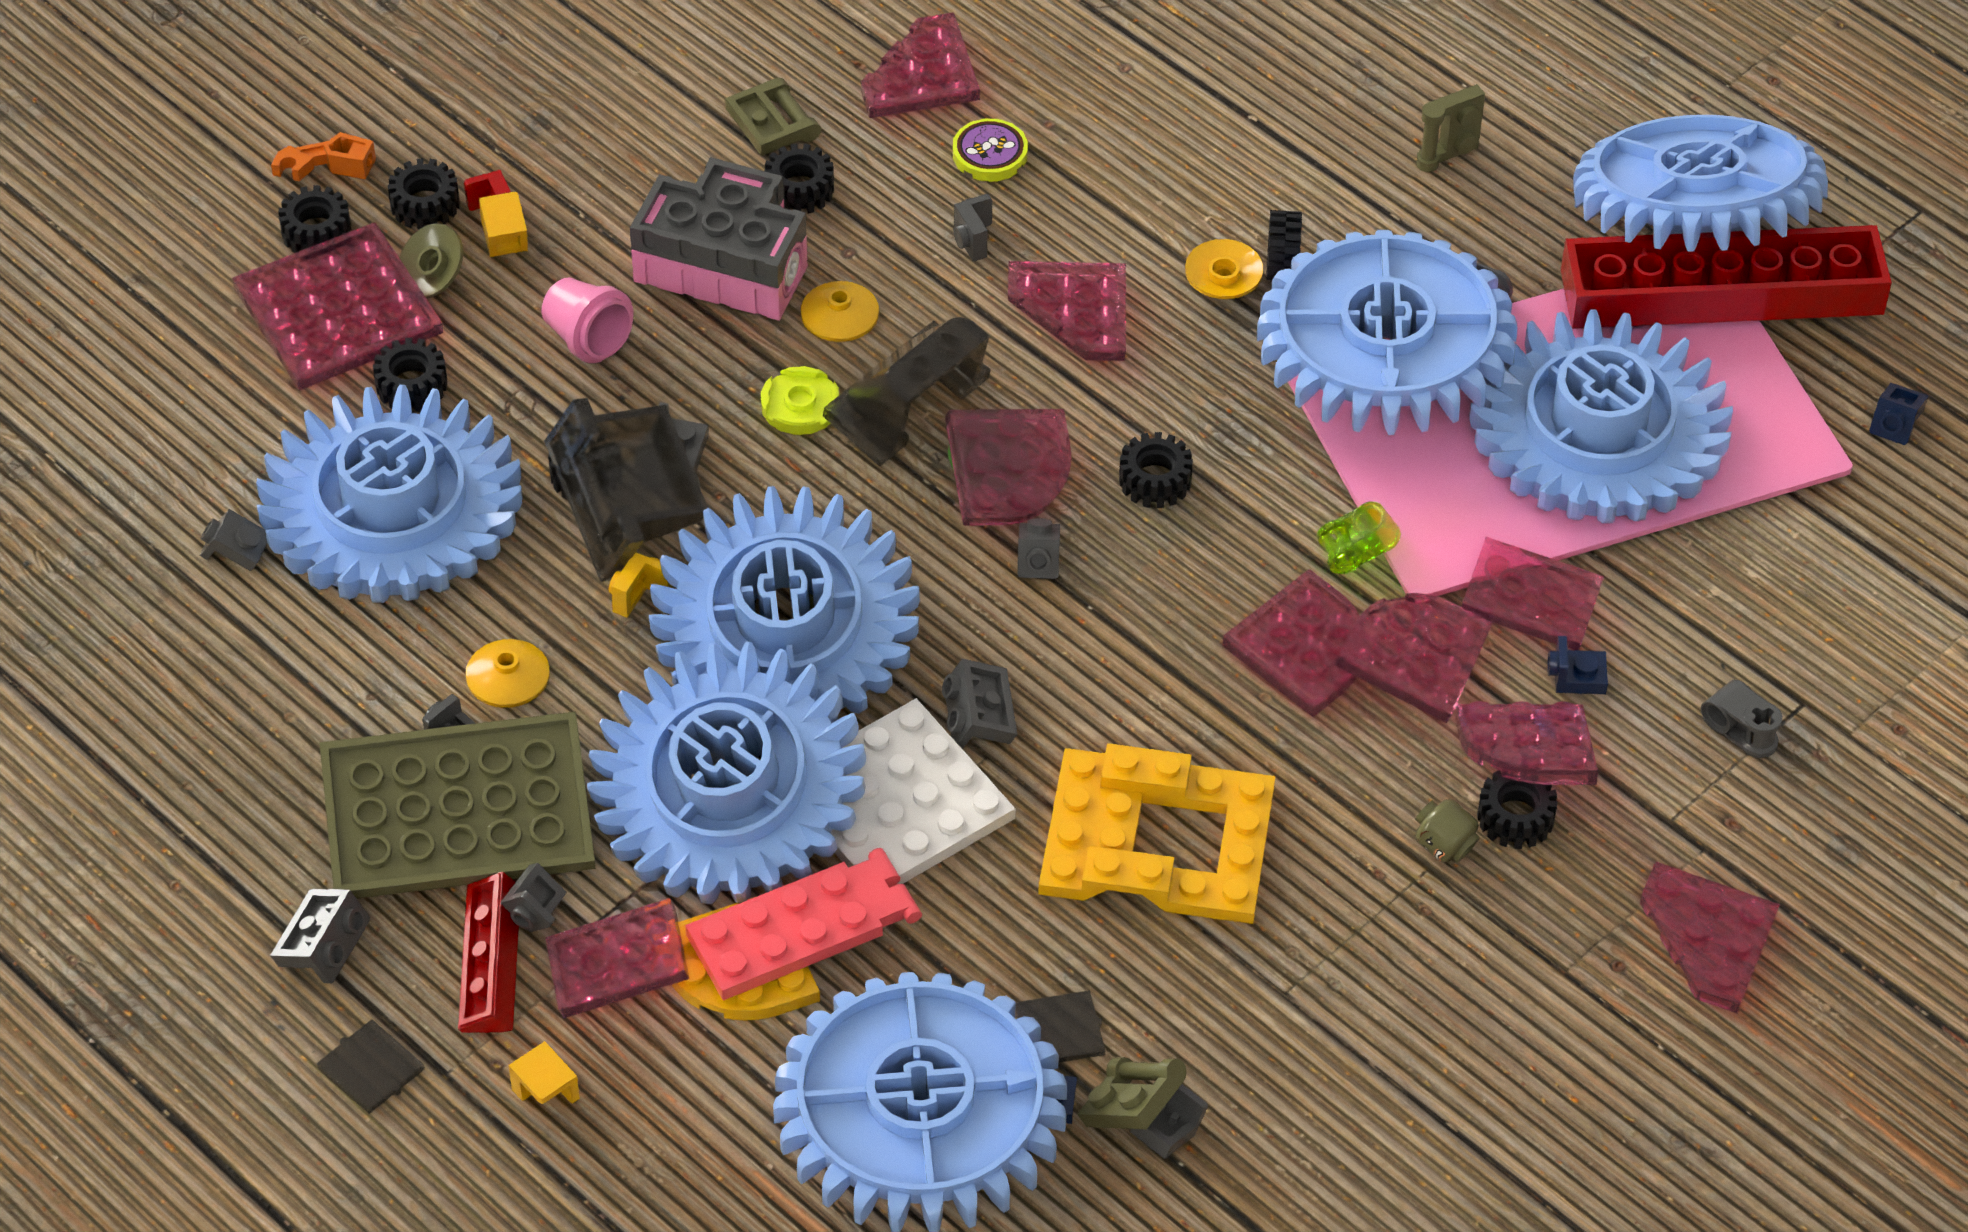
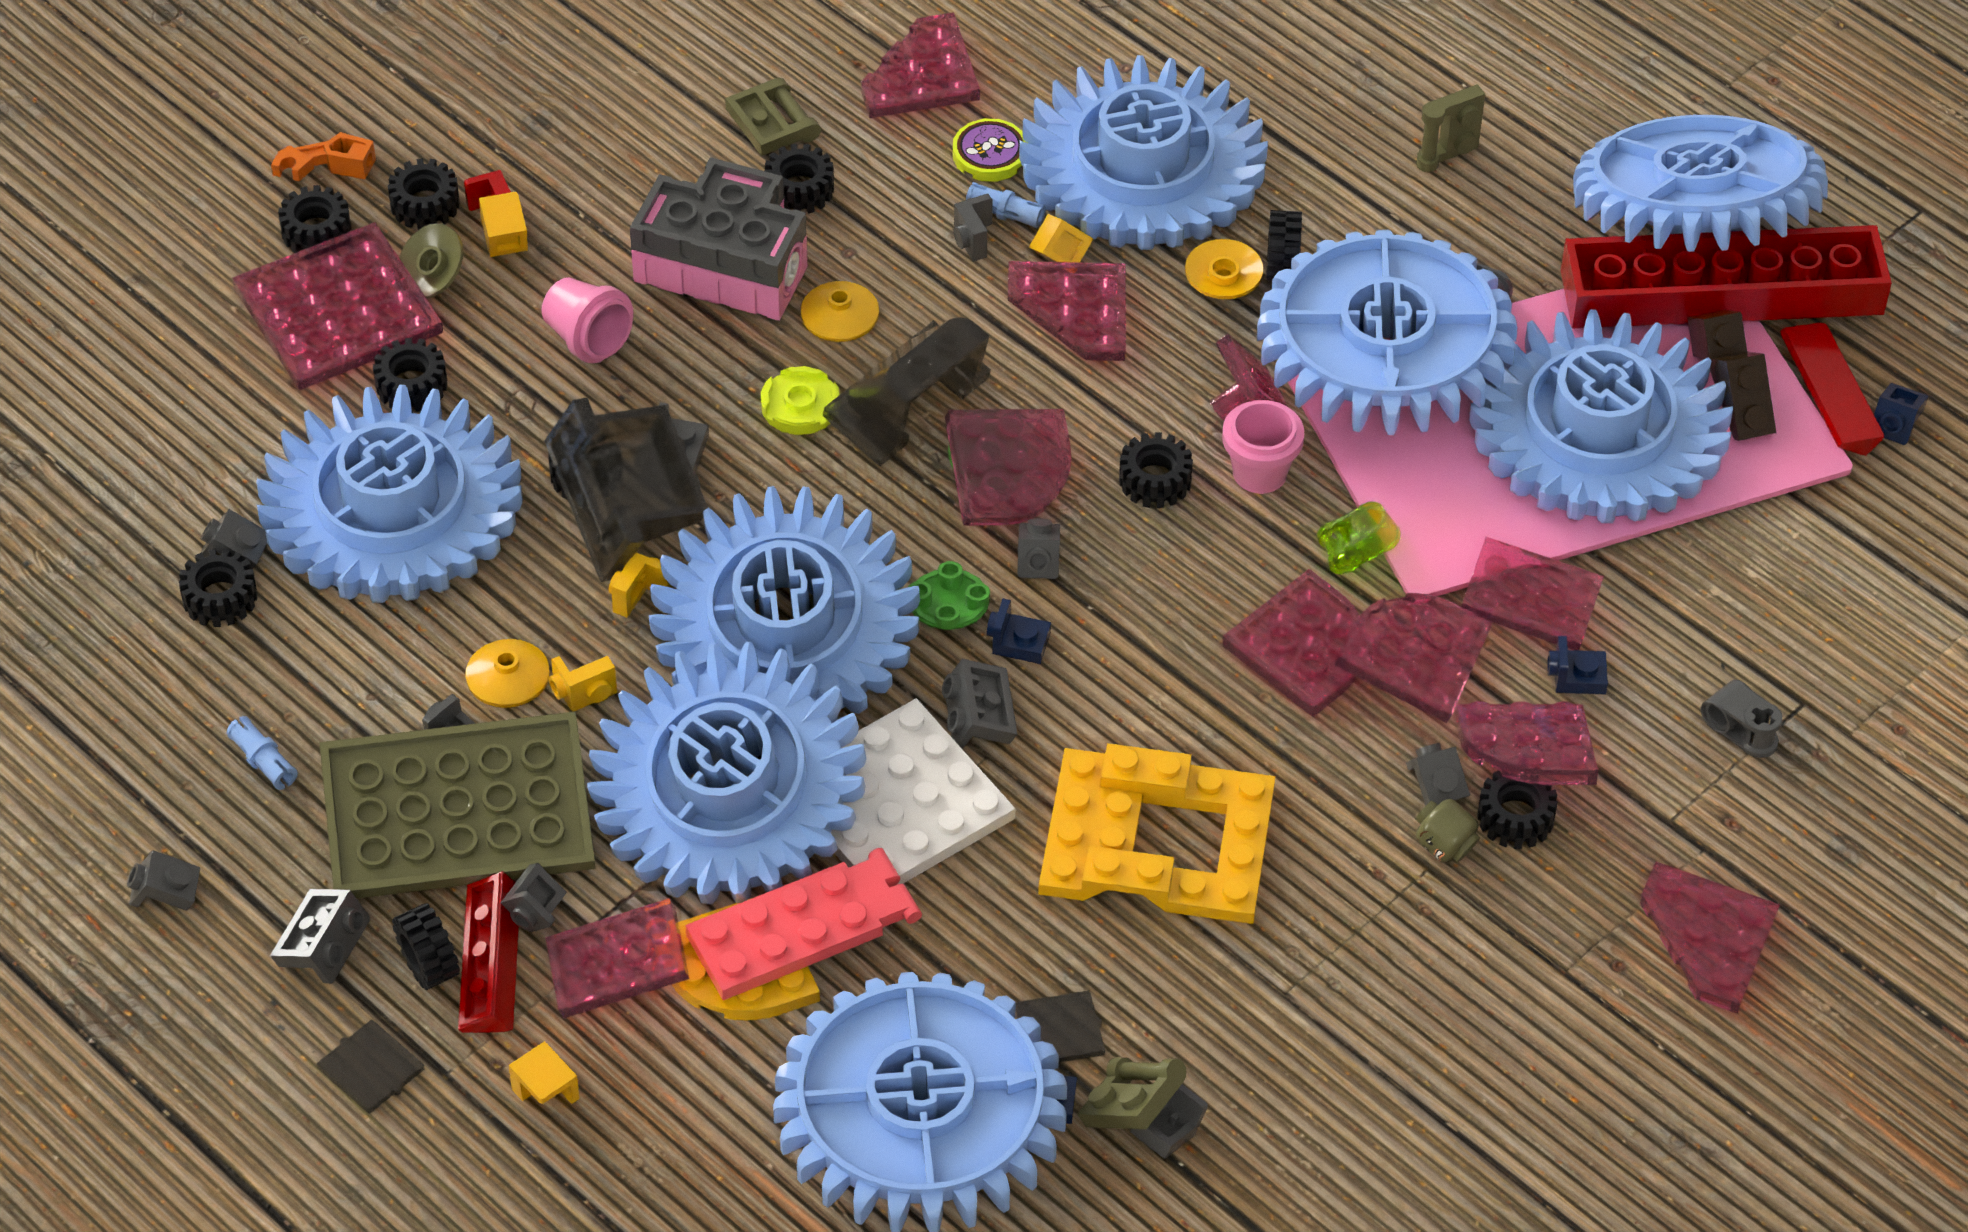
(163, 880): none -> dark grey bracket
(218, 605): none -> black tyre
(262, 752): none -> light blue pin
(426, 946): none -> black tyre
(585, 684): none -> yellow bracket
(951, 597): none -> bright green dish
(1010, 206): none -> light blue pin
(1017, 635): none -> dark blue bracket
(1060, 241): none -> yellow panel
(1143, 156): none -> light blue gear
(1251, 379): none -> clear pink tile
(1262, 444): none -> bright pink piece
(1439, 774): none -> dark grey bracket
(1745, 373): none -> dark brown arch
(1833, 387): none -> red slope

